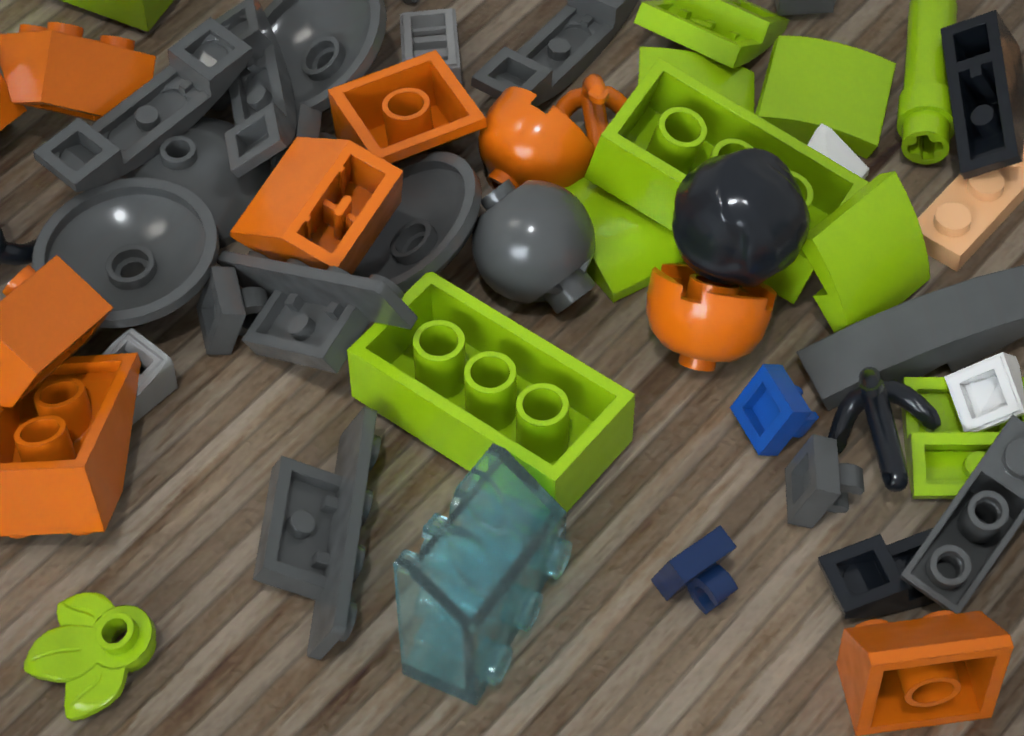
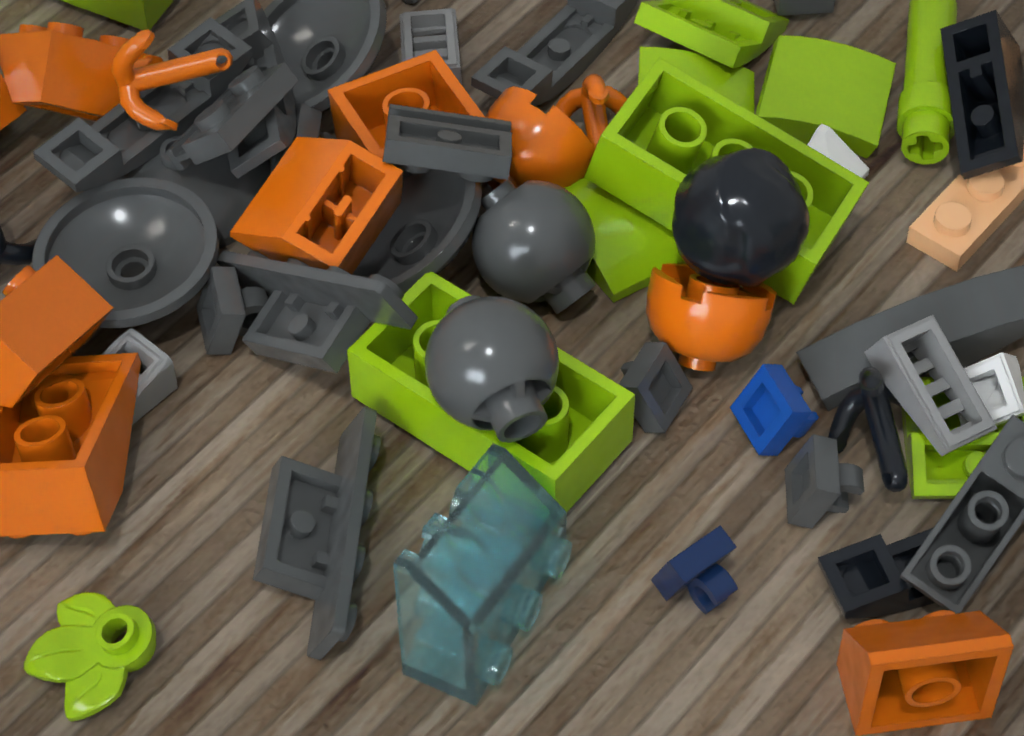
(151, 72): none -> orange piece
(232, 115): none -> dark grey plate
(448, 142): none -> dark grey plate
(493, 366): none -> dark grey brick
(657, 385): none -> dark grey tile
(868, 253): lime slope -> none
(937, 358): none -> light grey slope

